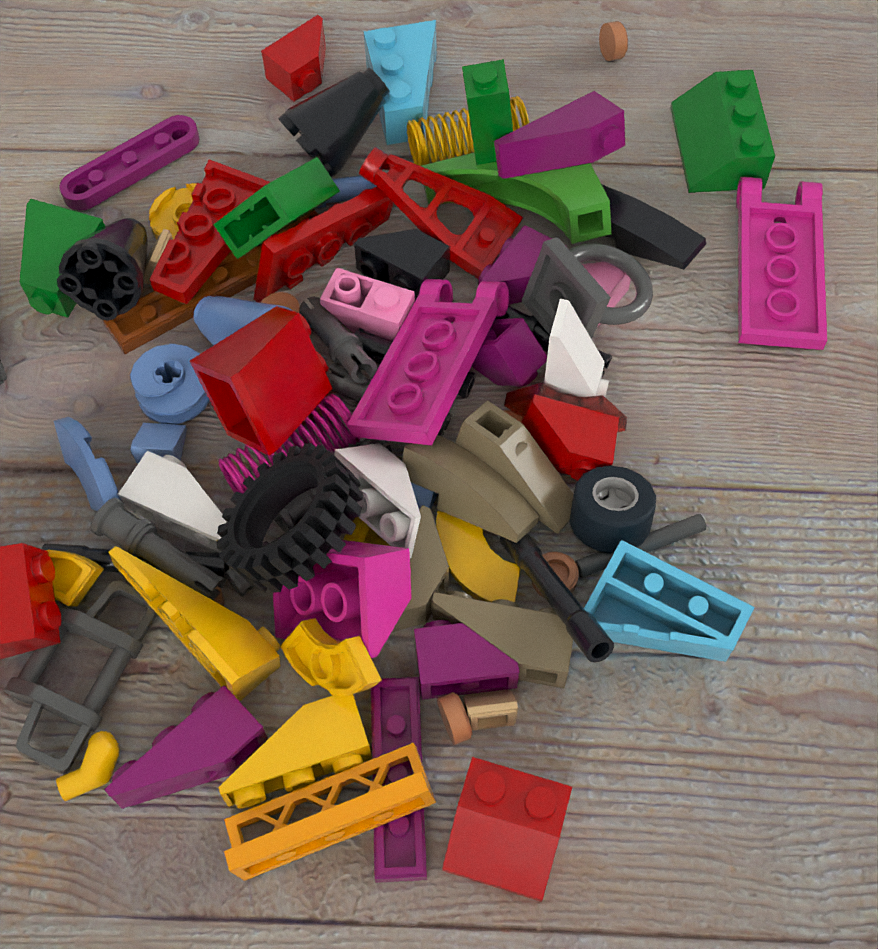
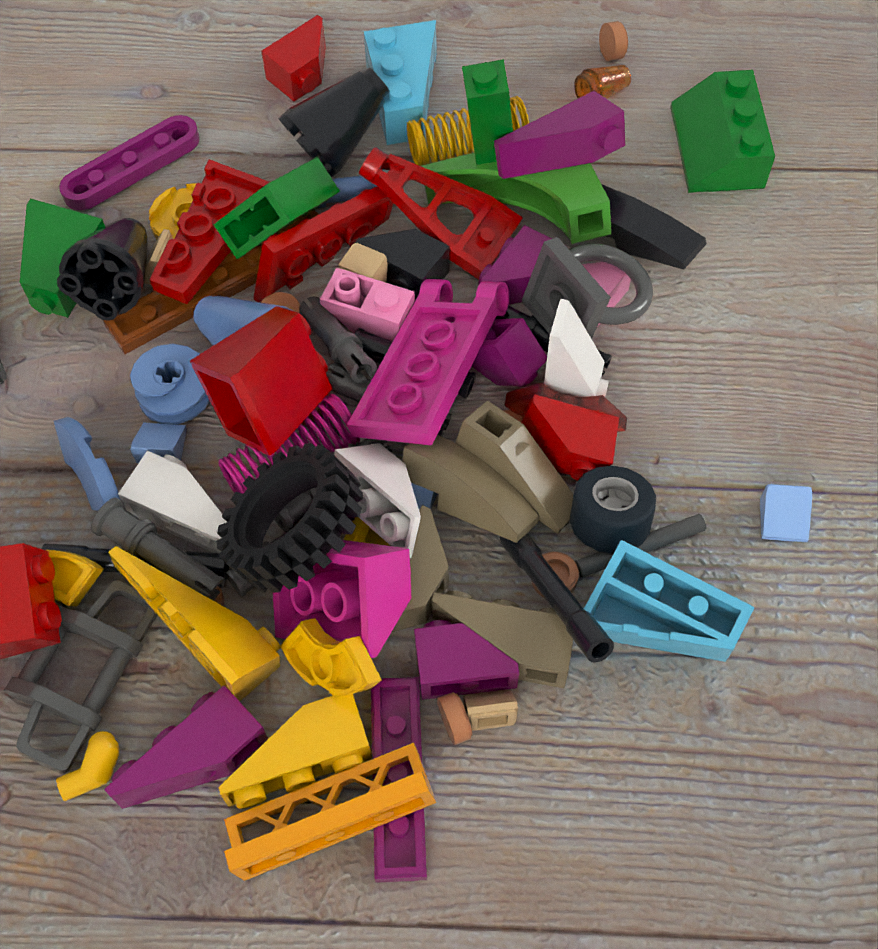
(365, 262): none -> tan slope
(473, 562): yellow tile -> none
(507, 828): red slope -> none
(602, 80): none -> clear orange cone
(781, 268): dark pink hinge -> none
(785, 512): none -> light blue slope

